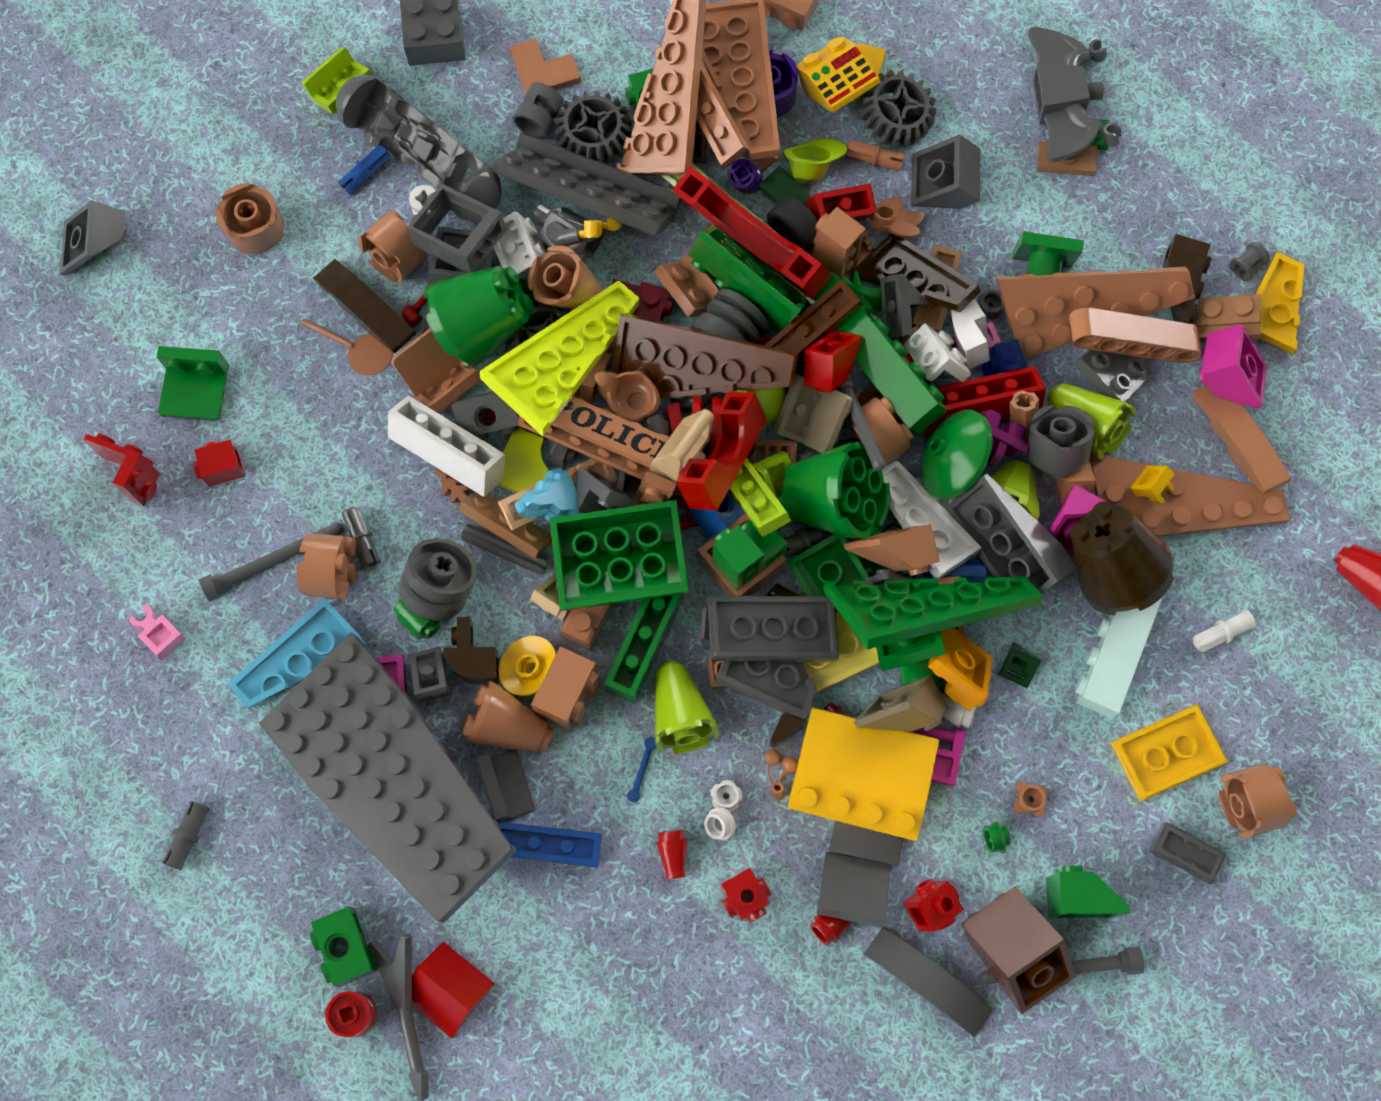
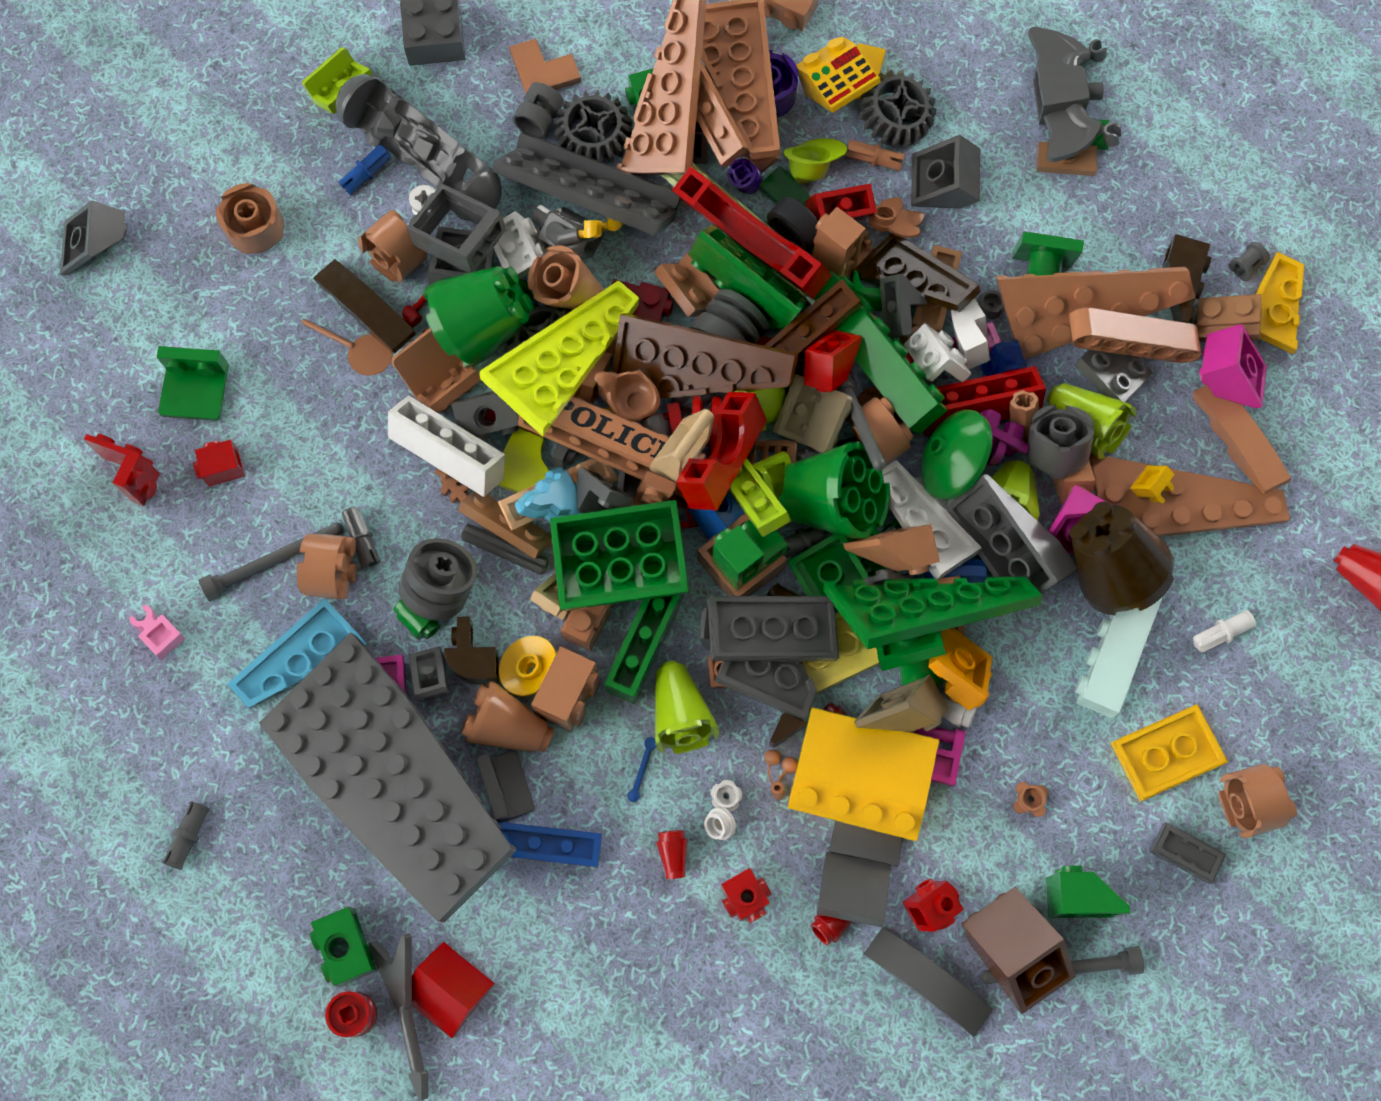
(999, 836): green plate -> none
(1020, 663): dark green slope -> none

